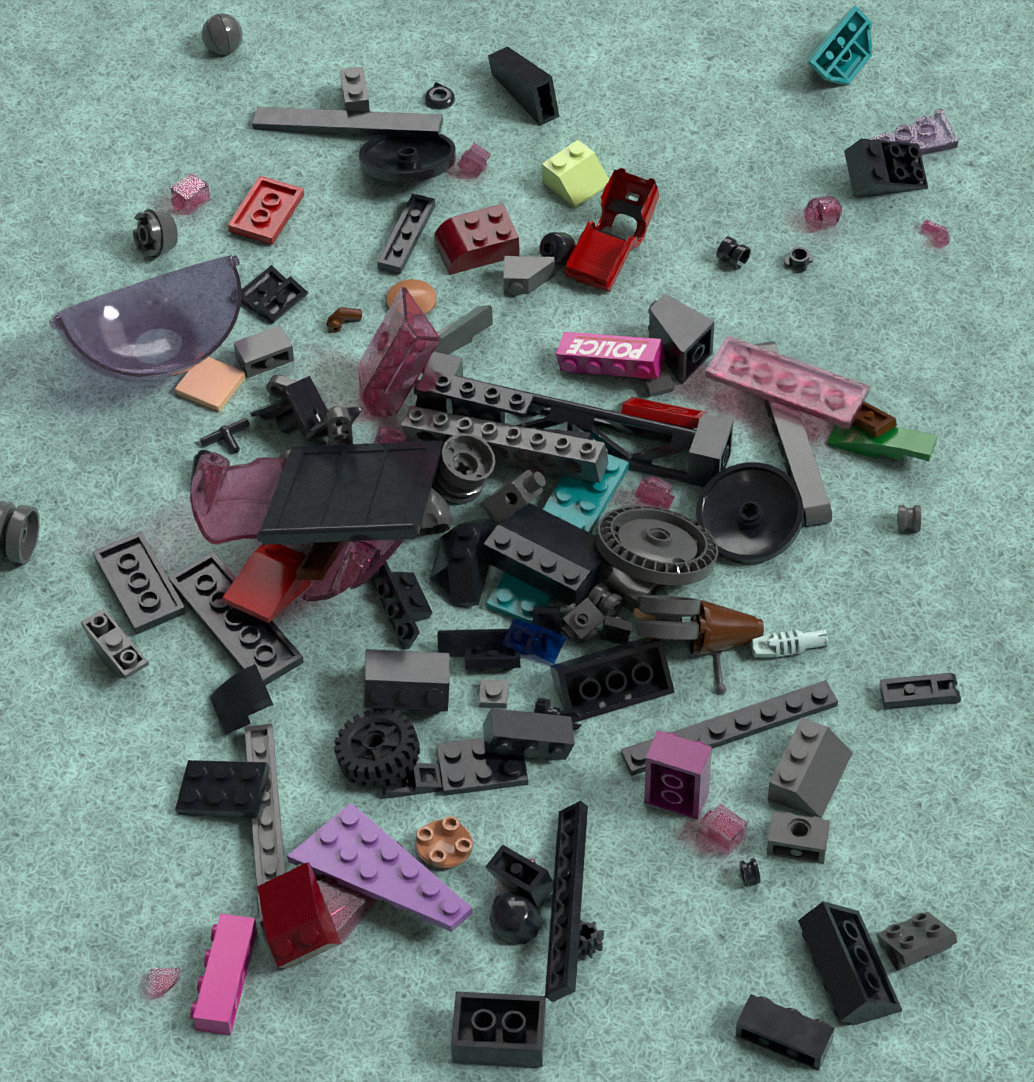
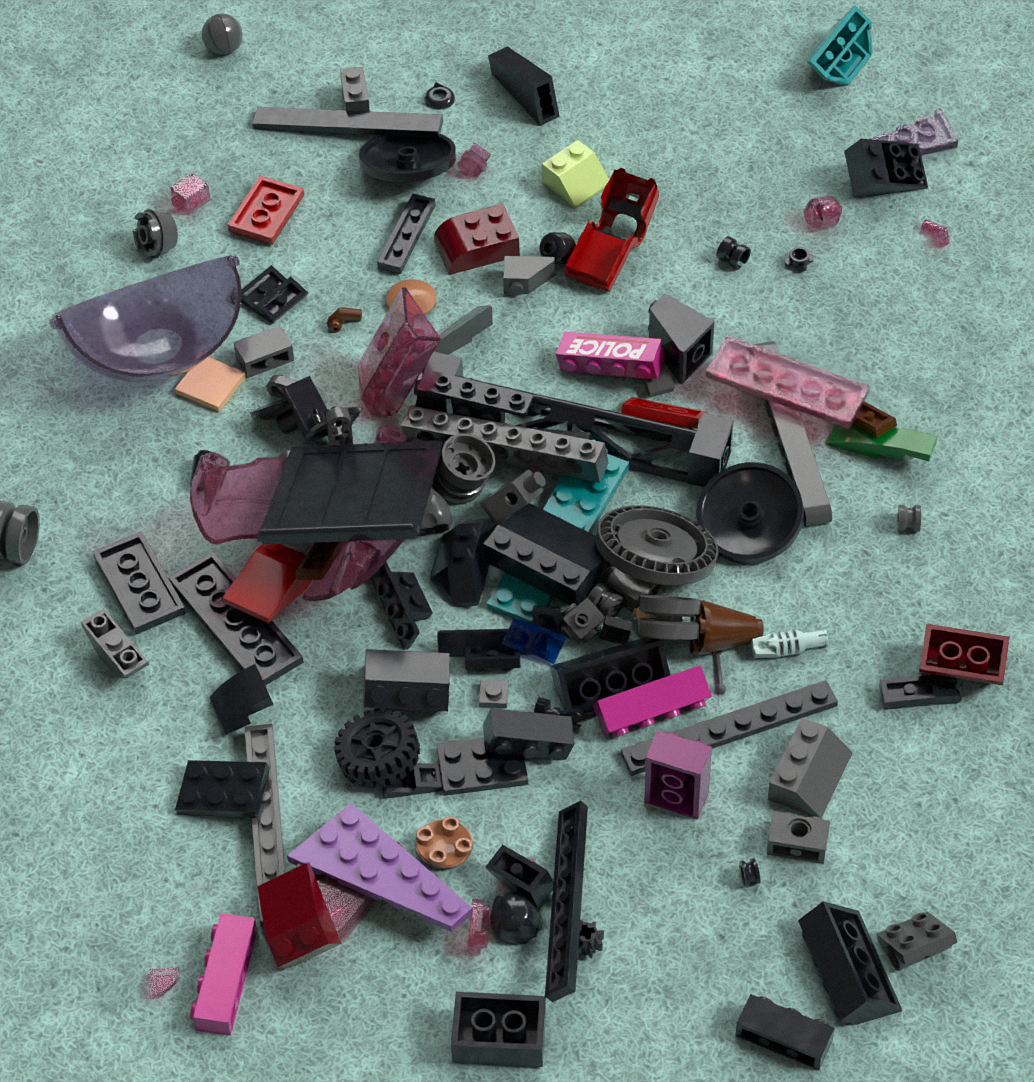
(226, 433): black piece -> none
(477, 936): none -> clear pink plate
(652, 700): none -> dark pink brick
(654, 493): clear pink head -> none
(723, 828): clear pink brick -> none
(964, 654): none -> dark red slope

